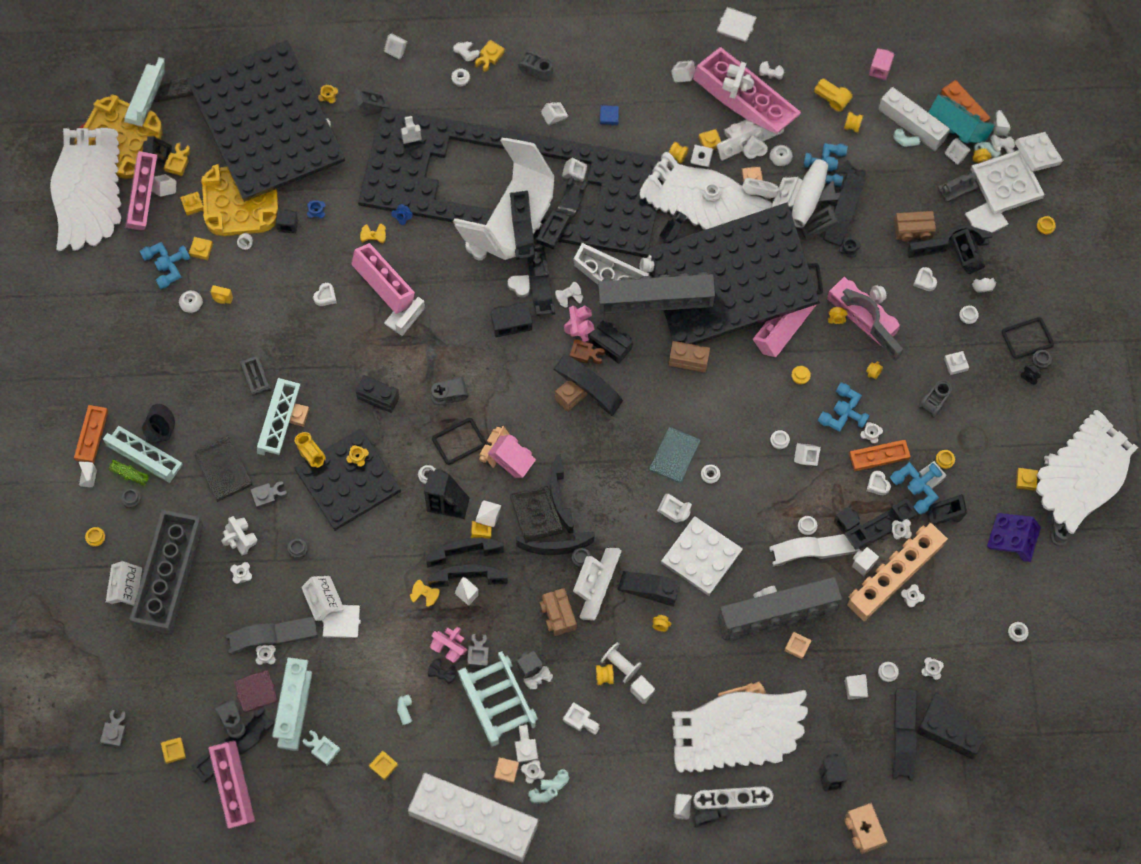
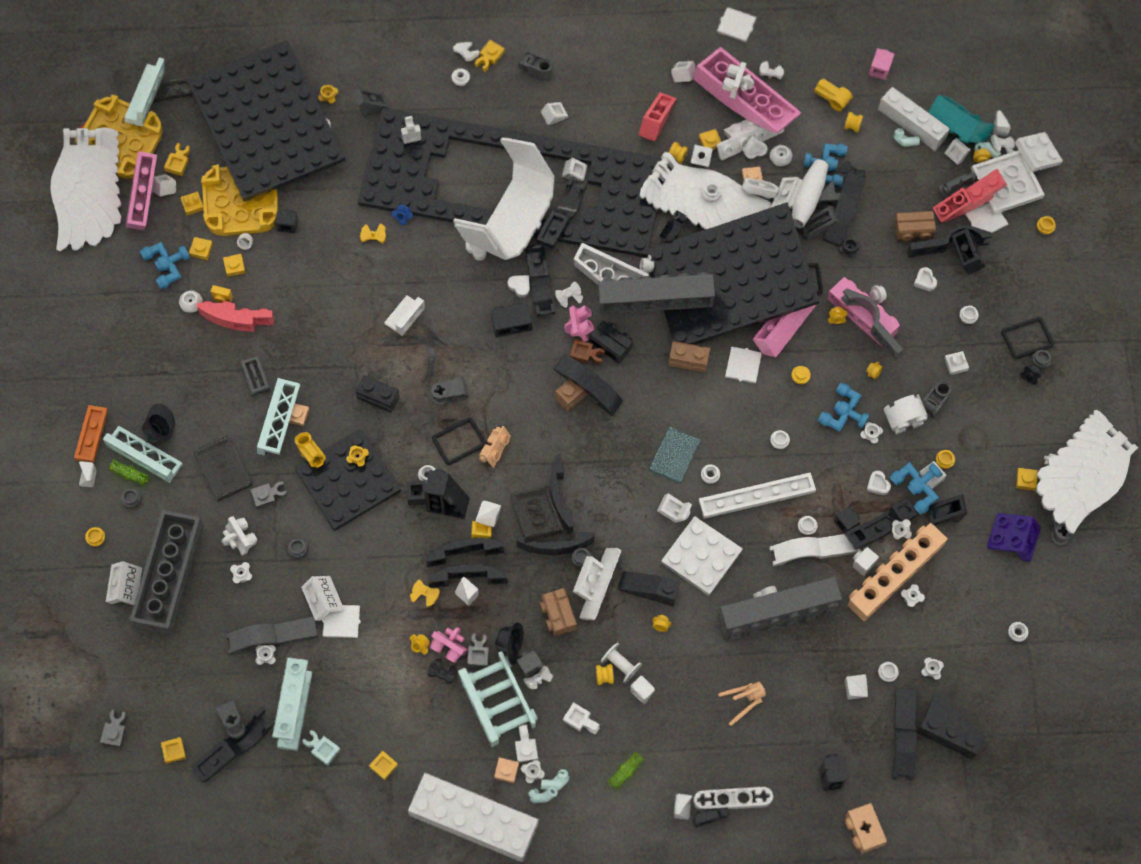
(159, 147): black slope -> none
(228, 316): none -> coral slope
(231, 784): bright pink brick -> none
(234, 265): none -> yellow plate
(255, 691): clear pink piece -> none
(312, 205): blue plate -> none
(325, 295): white tile -> none
(382, 278): bright pink brick -> none
(395, 46): white tile -> none
(402, 709): light aqua arm -> none
(416, 487): none -> black plate
(419, 643): none -> yellow plate
(510, 641): none -> black piece
(512, 456): bright pink brick -> none
(522, 225): black piece -> none
(609, 115): blue tile -> none
(625, 770): none -> clear neon green pin
(656, 116): none -> coral slope
(739, 730): white animal -> none
(743, 365): none -> white piece
(757, 495): none -> white plate
(797, 645): light nougat plate -> none
(807, 454): white slope -> none
(879, 455): orange plate -> none
(906, 413): none -> white brick
(959, 95): orange plate -> none
(970, 198): none -> coral slope
(984, 285): white plate -> none

